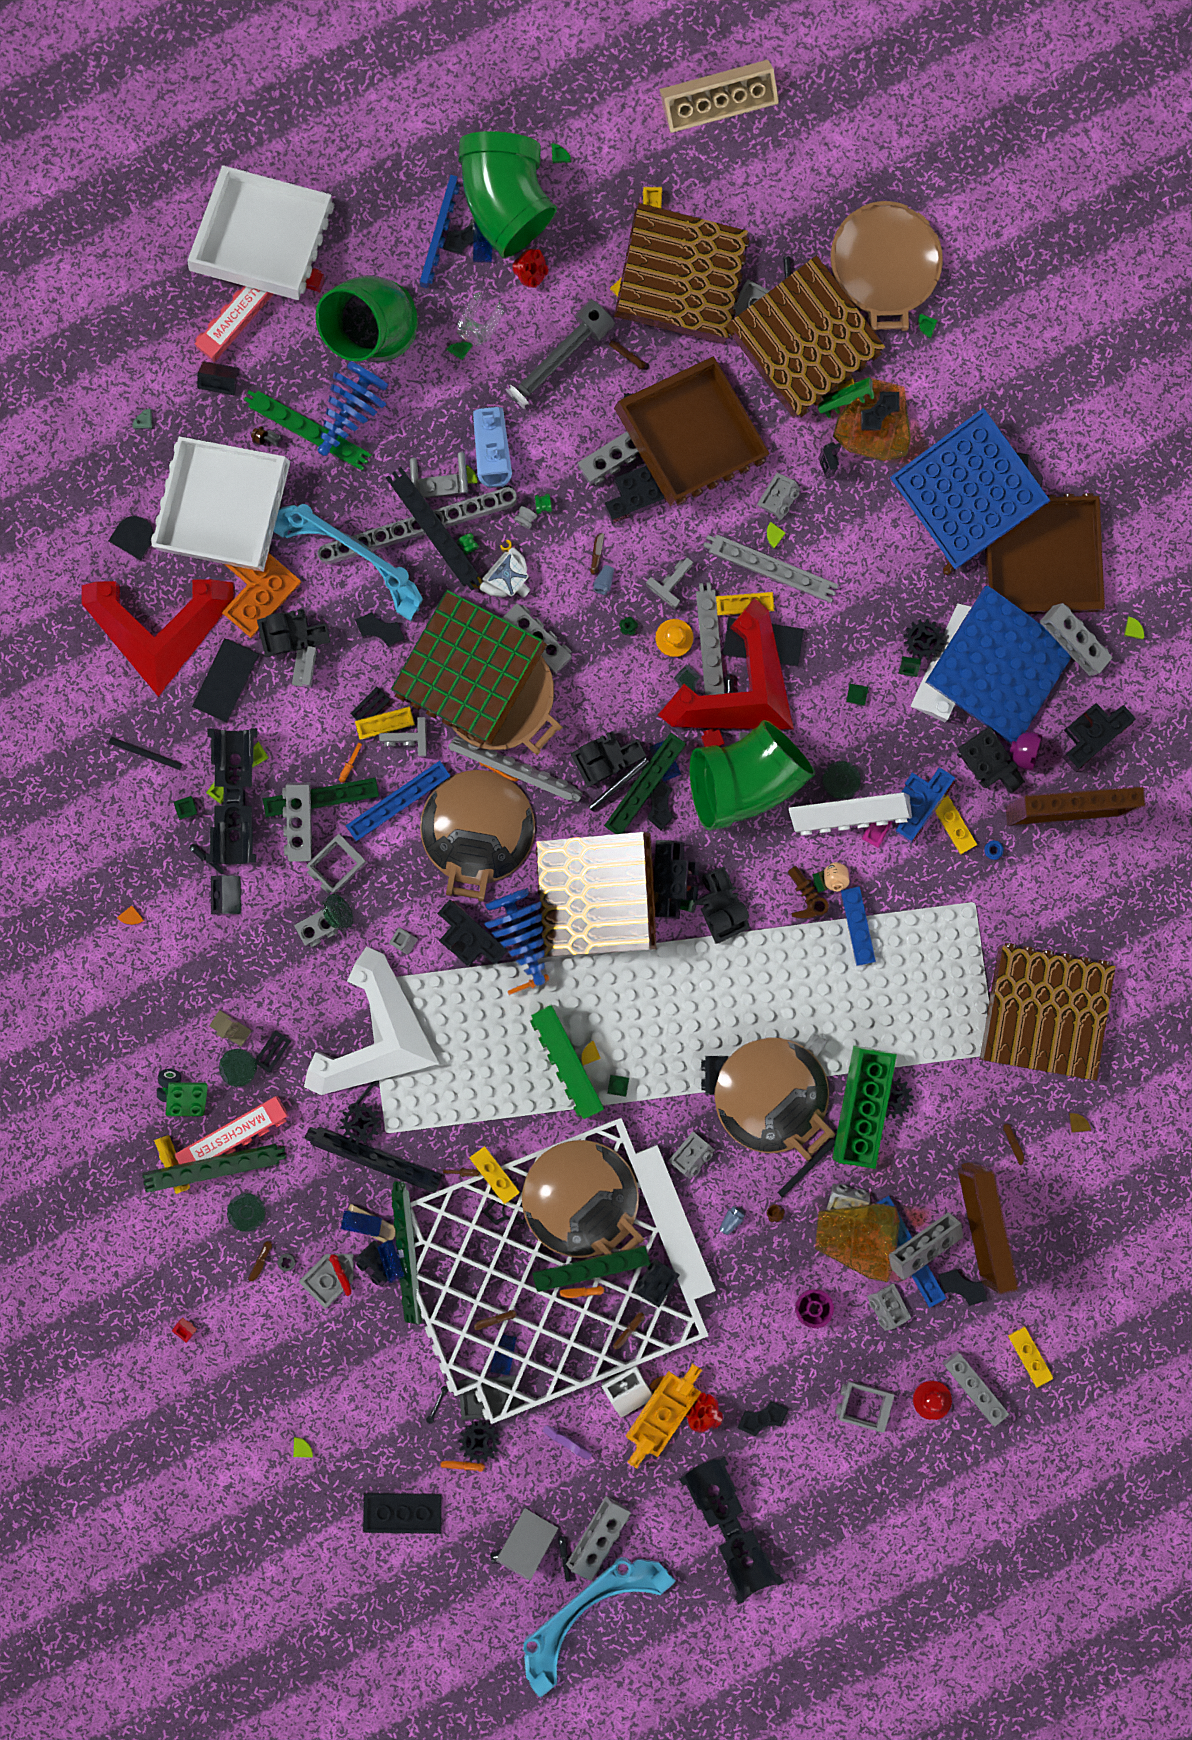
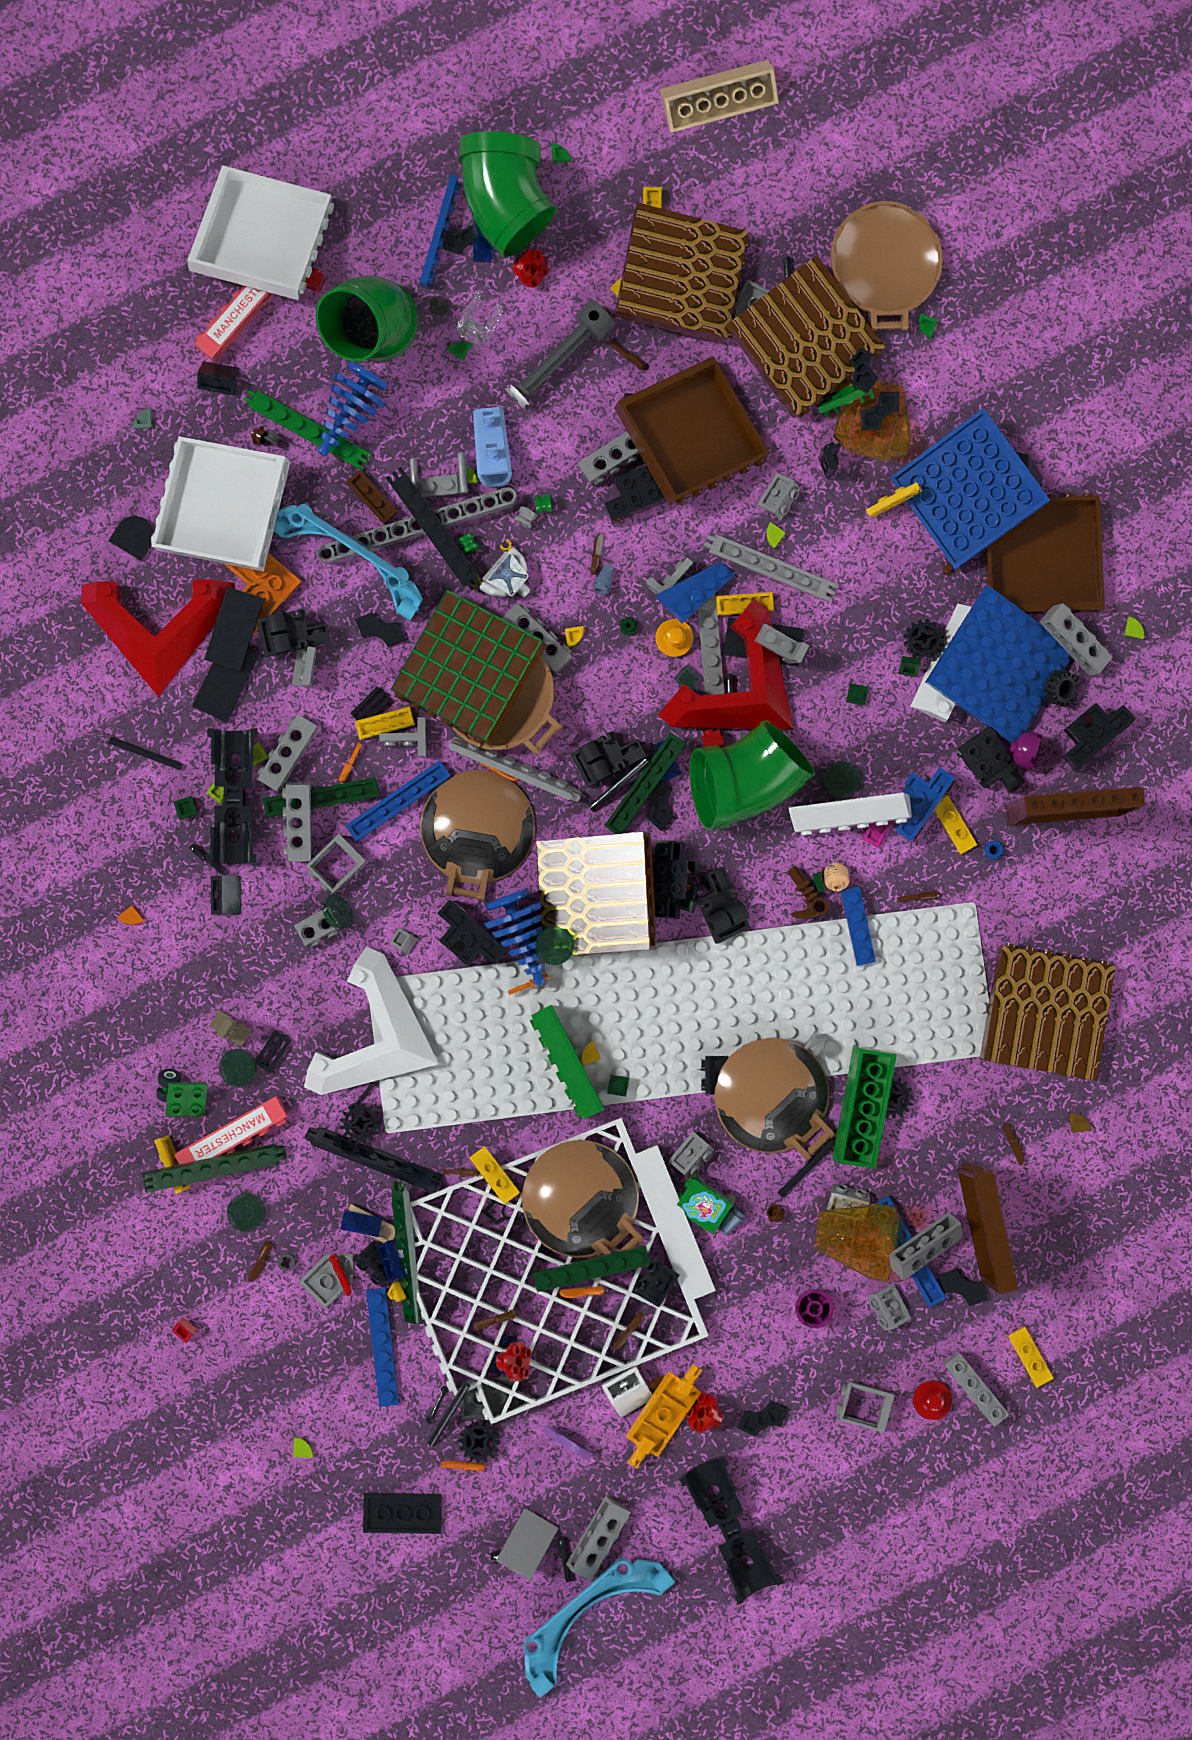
(234, 629): none -> black tile
(296, 724): none -> light grey brick
(371, 497): none -> reddish brown plate
(382, 1347): none -> blue plate
(396, 1292): none -> yellow tile
(438, 305): none -> clear smoke tile
(449, 1413): none -> black bar
(515, 1361): none -> red plate
(554, 945): none -> clear green tile
(573, 635): none -> yellow tile
(693, 592): none -> blue wing
(704, 1204): none -> panel
(781, 644): none -> light grey bracket
(864, 376): none -> black tile
(901, 495): none -> yellow plate
(922, 896): none -> reddish brown piece
(1068, 691): none -> black tyre

